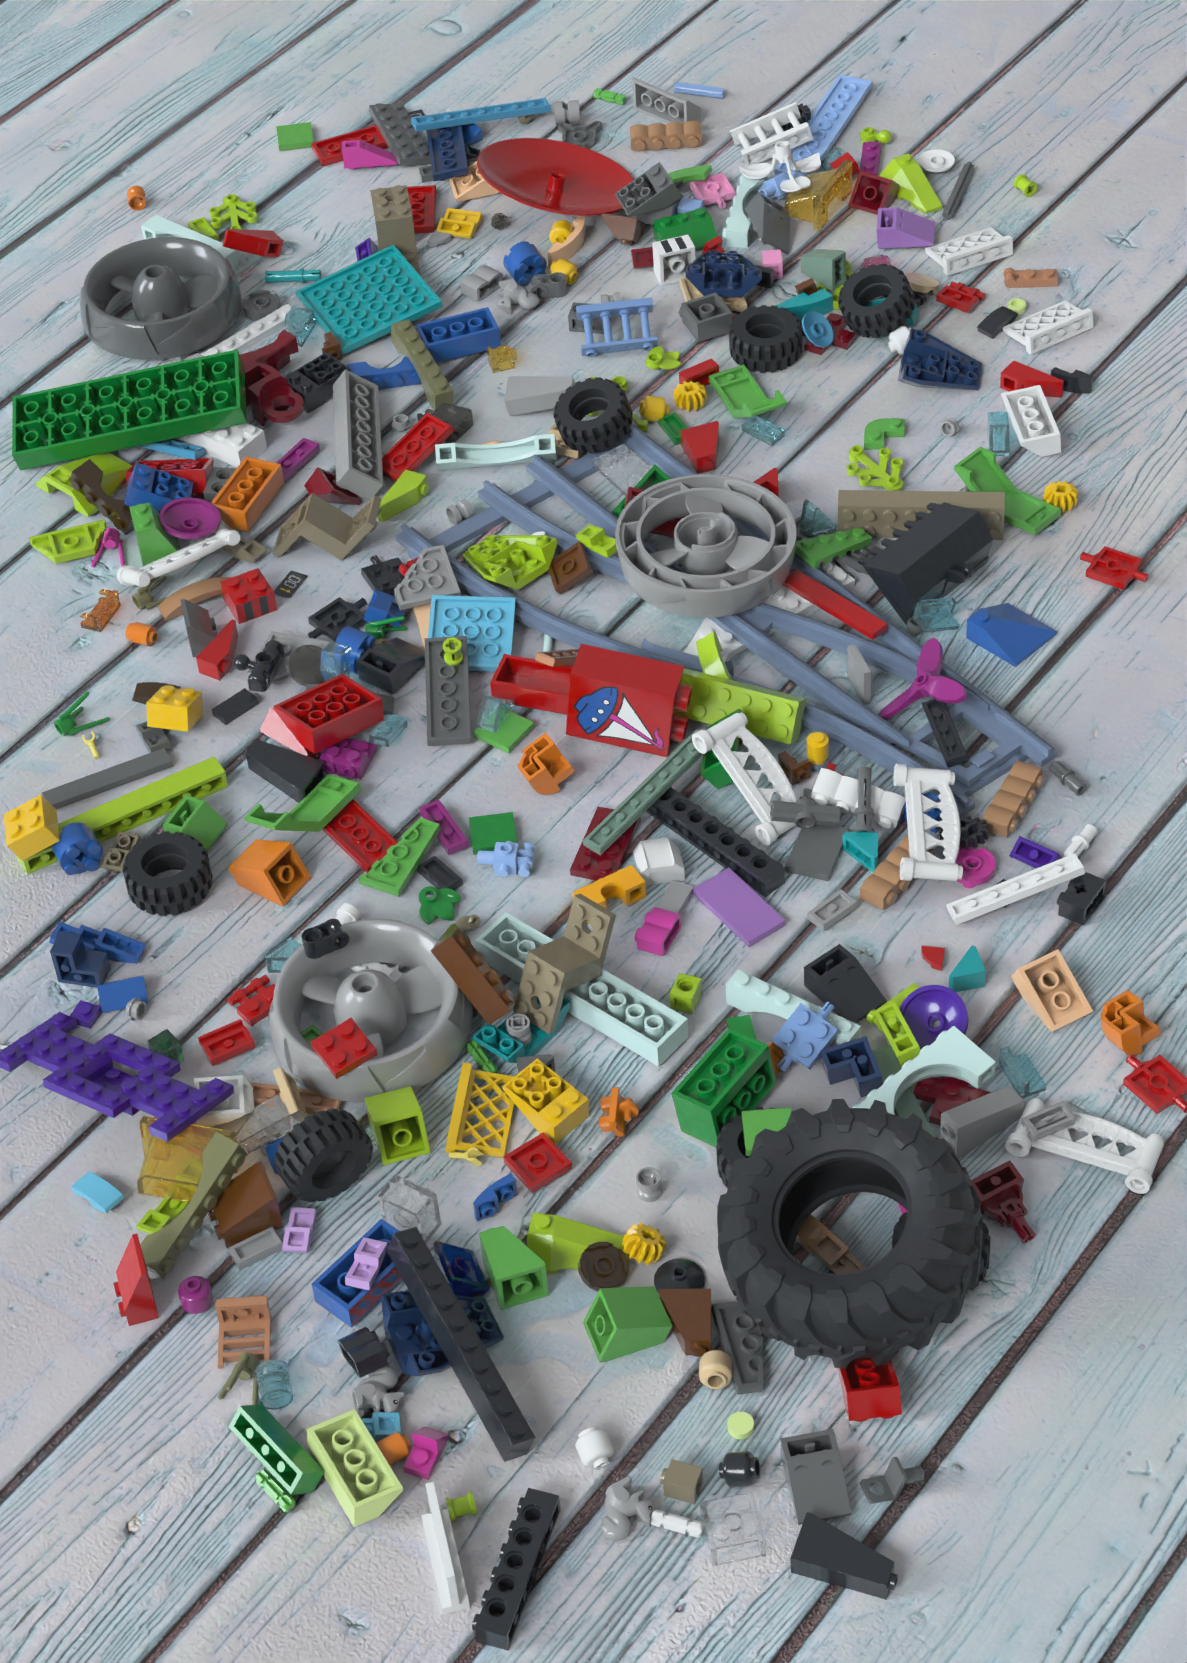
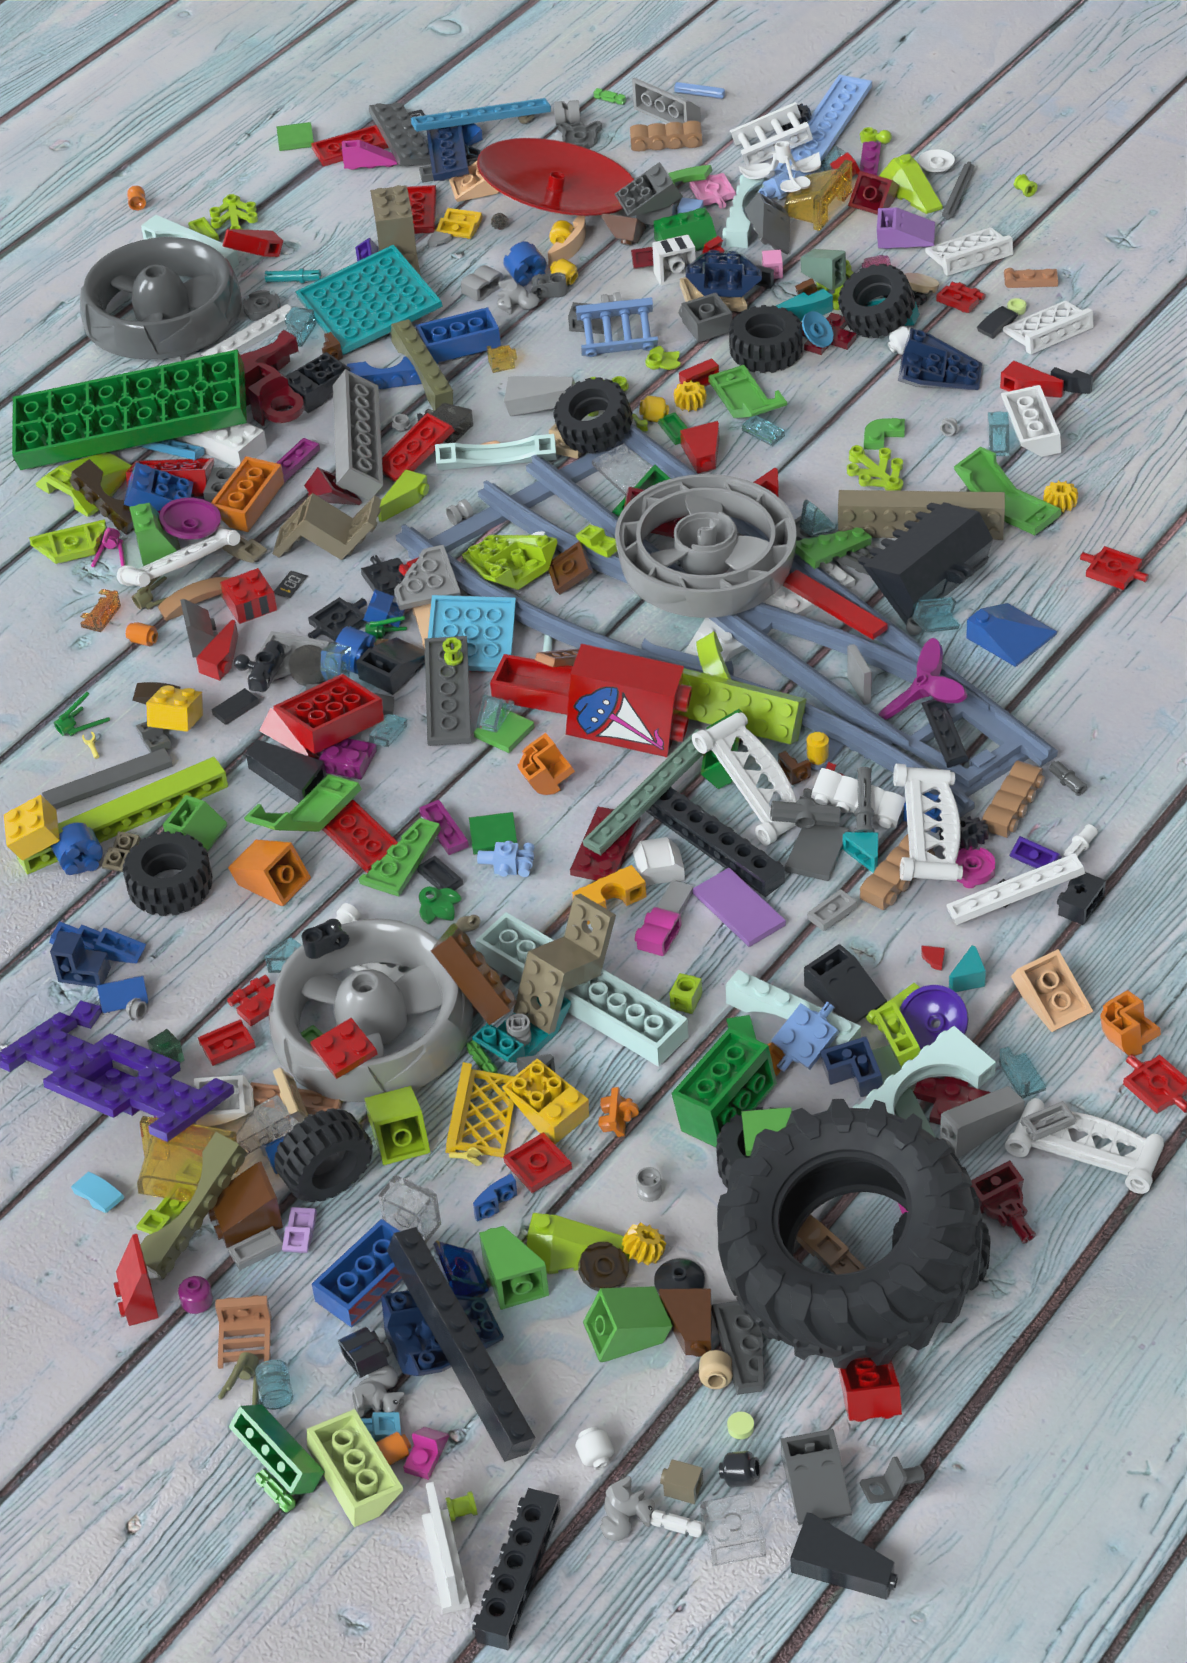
(367, 1263): lavender slope -> none

